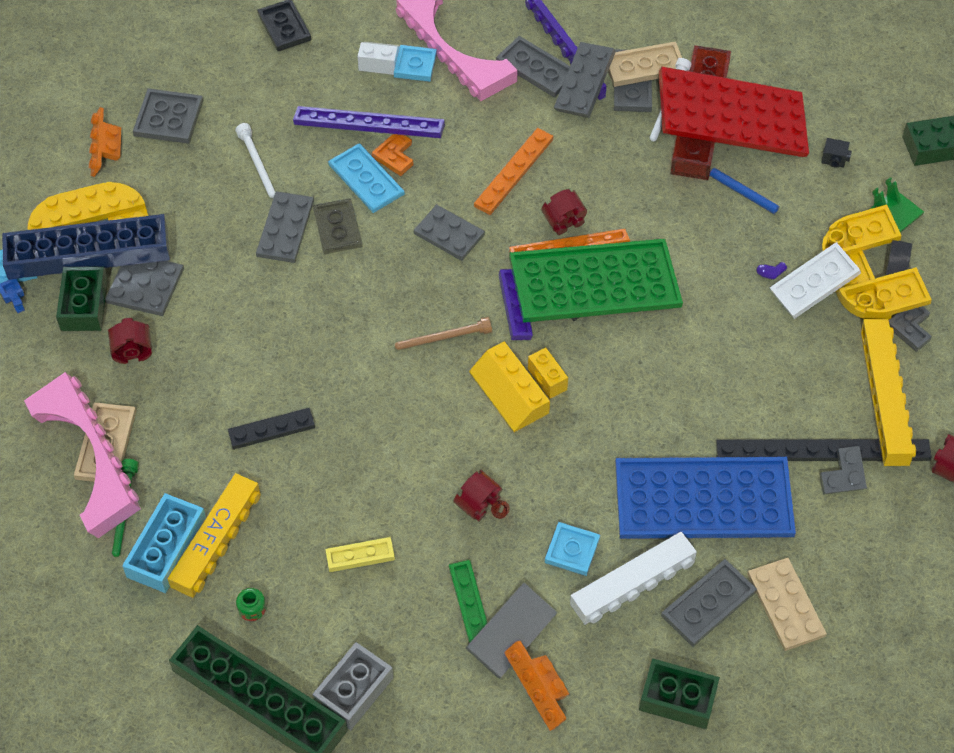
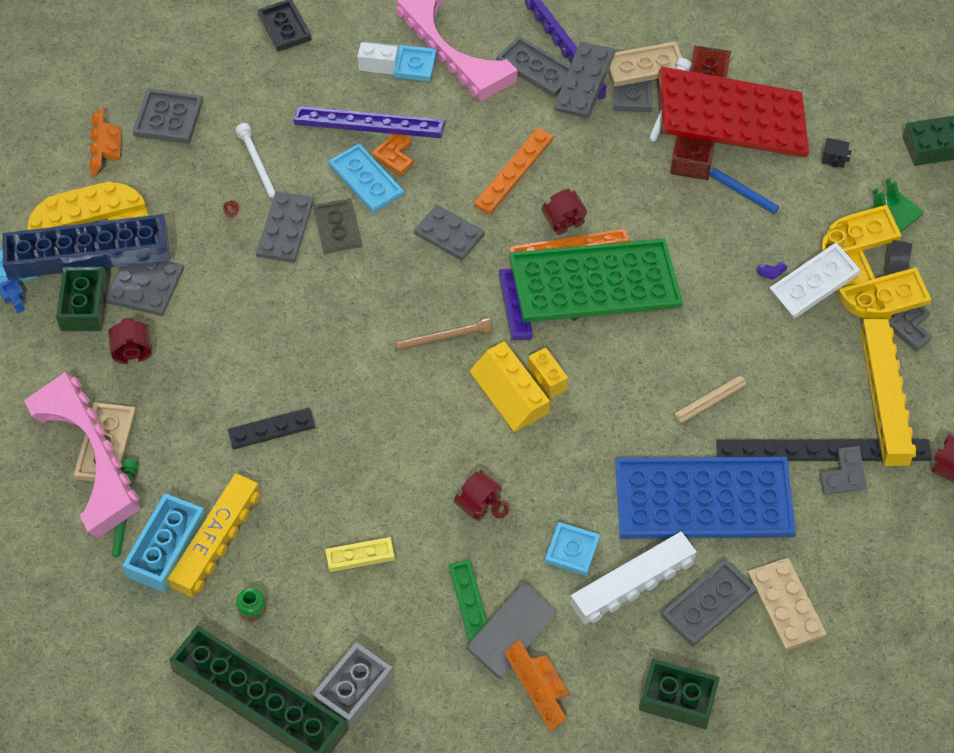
(234, 206): none -> clear red hinge
(710, 399): none -> tan axle

